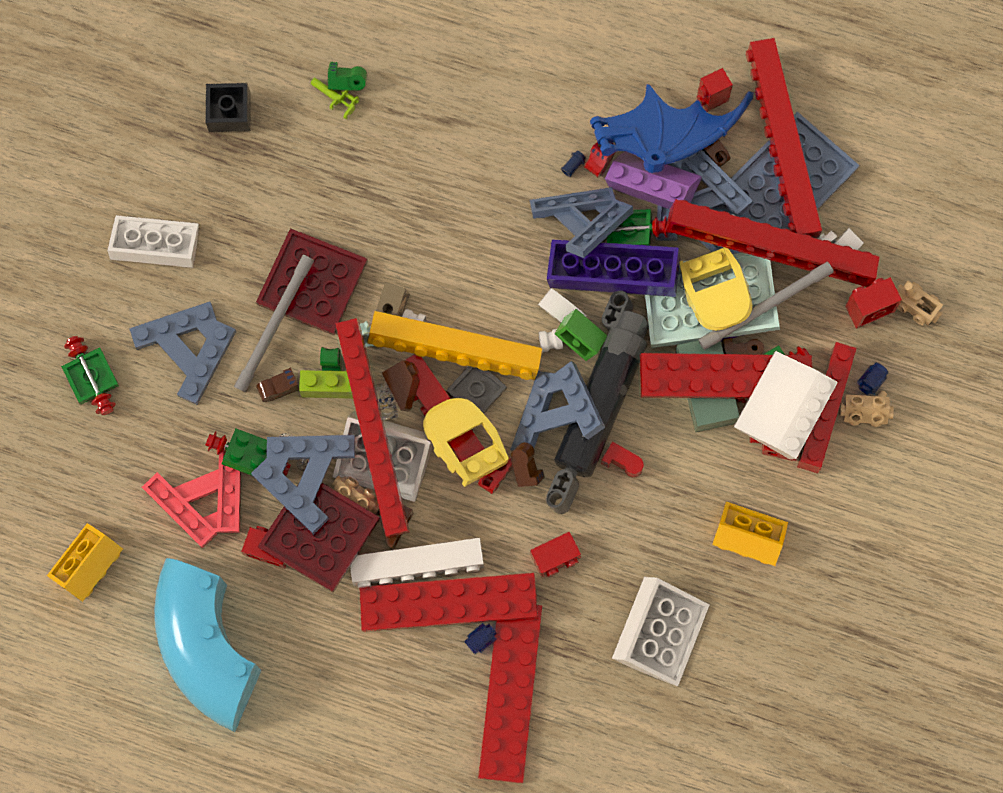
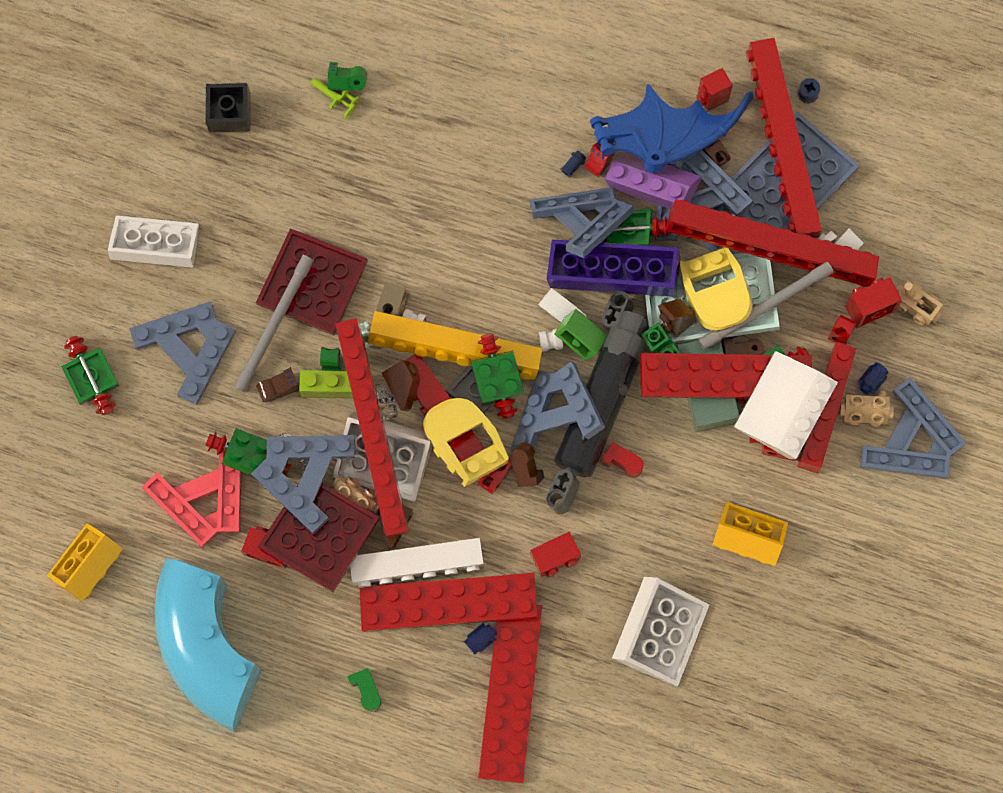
(369, 695): none -> green leg
(497, 376): none -> green plate
(659, 340): none -> green slope
(676, 316): none -> reddish brown slope
(806, 95): none -> dark blue wheel
(842, 330): none -> red leg
(895, 454): none -> sand blue plate

